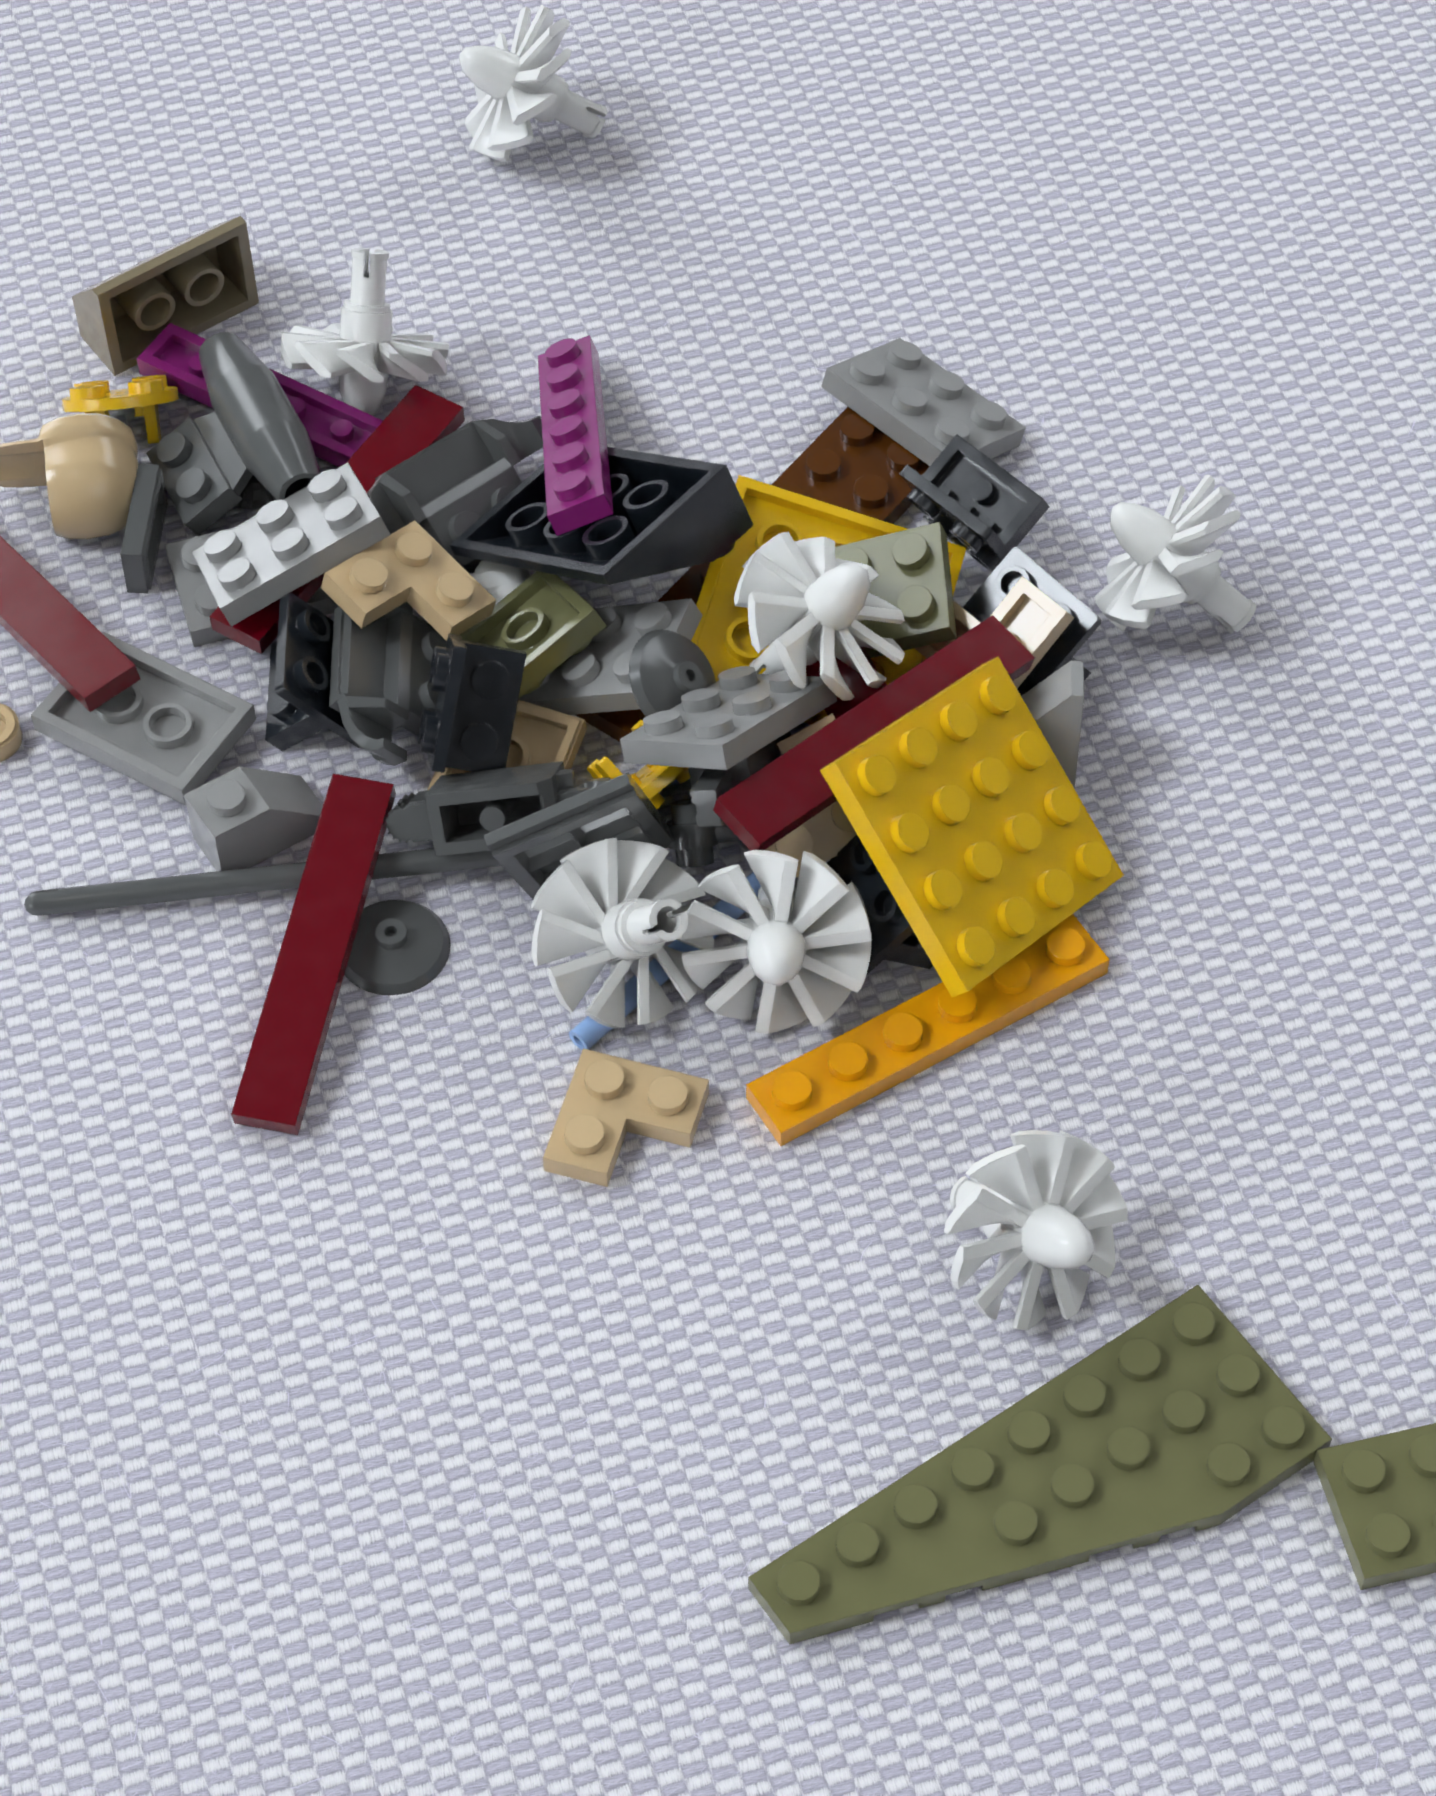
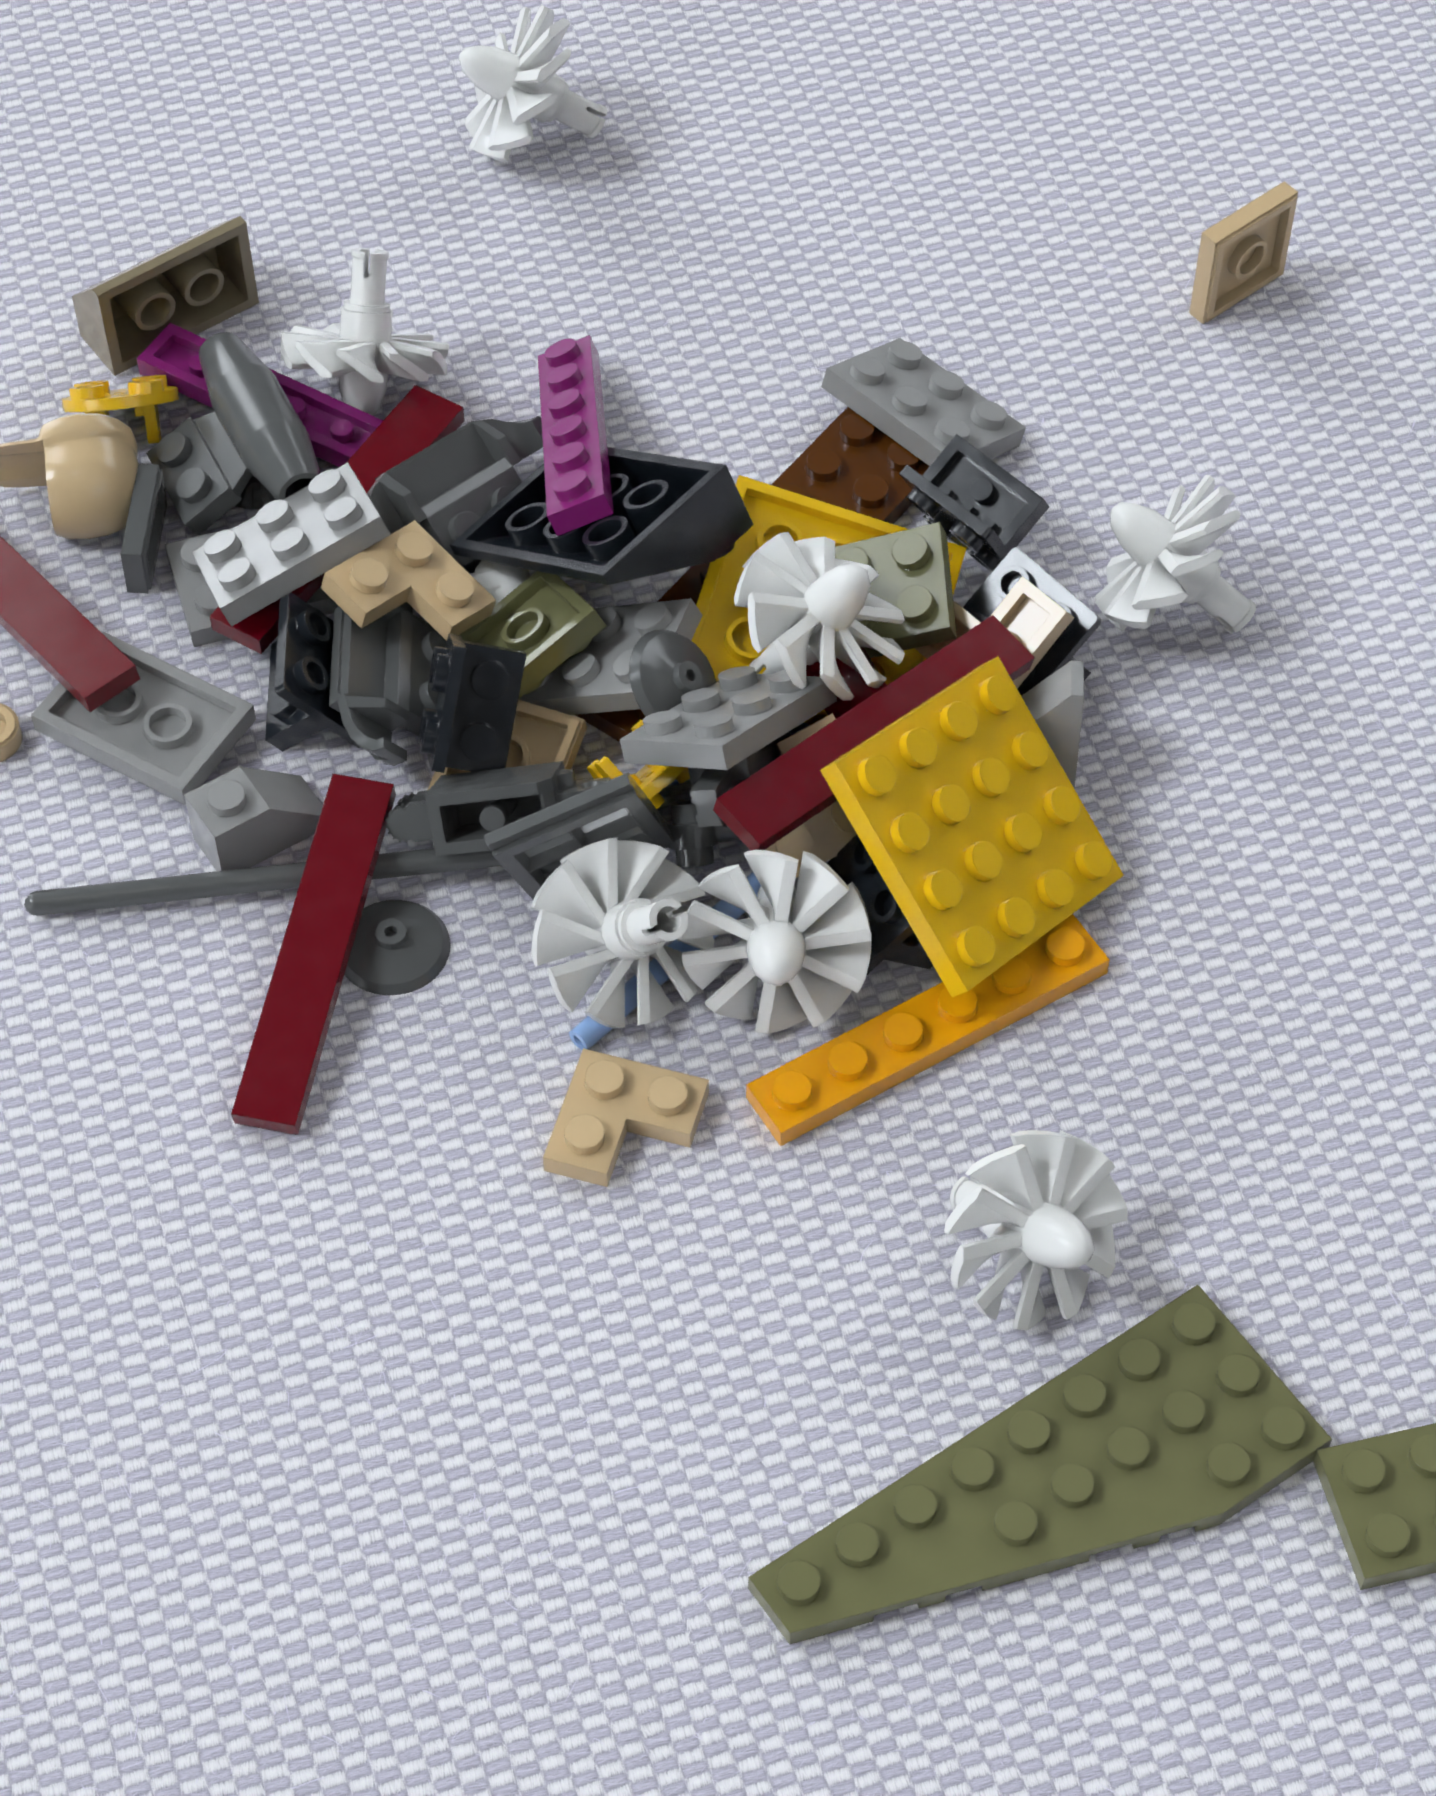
(1243, 252): none -> tan plate

